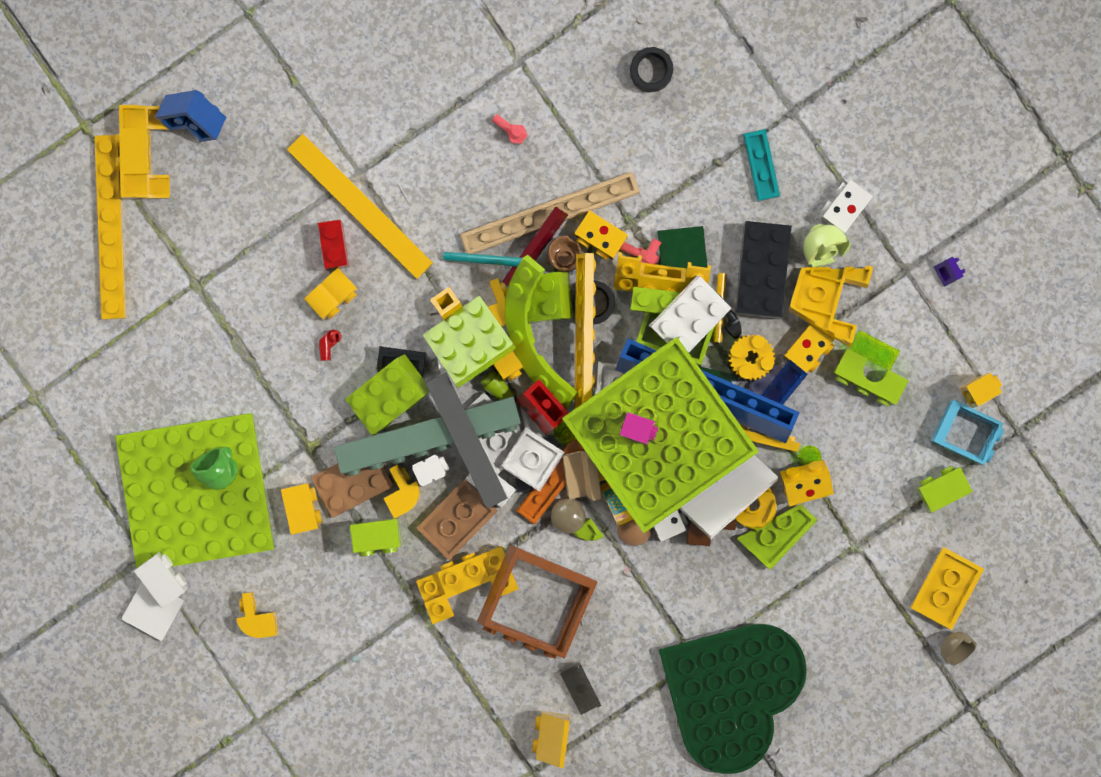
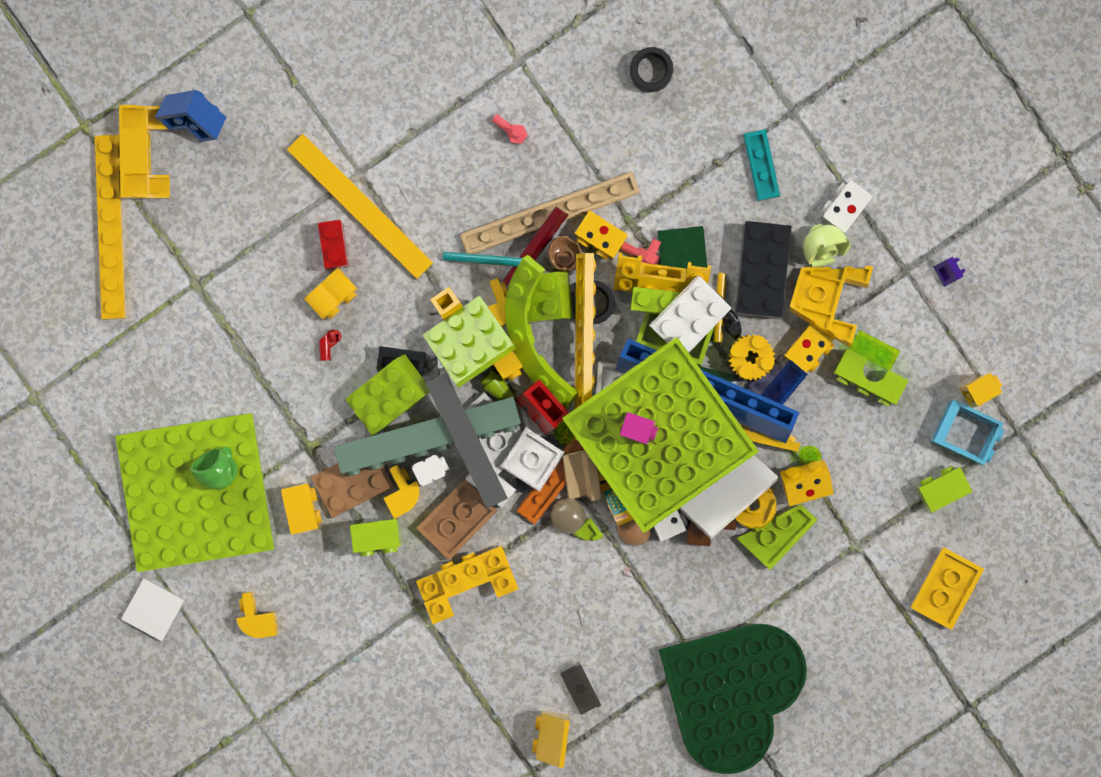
(161, 579): white brick -> none
(573, 617): dark orange window -> none
(957, 647): dark tan hair -> none

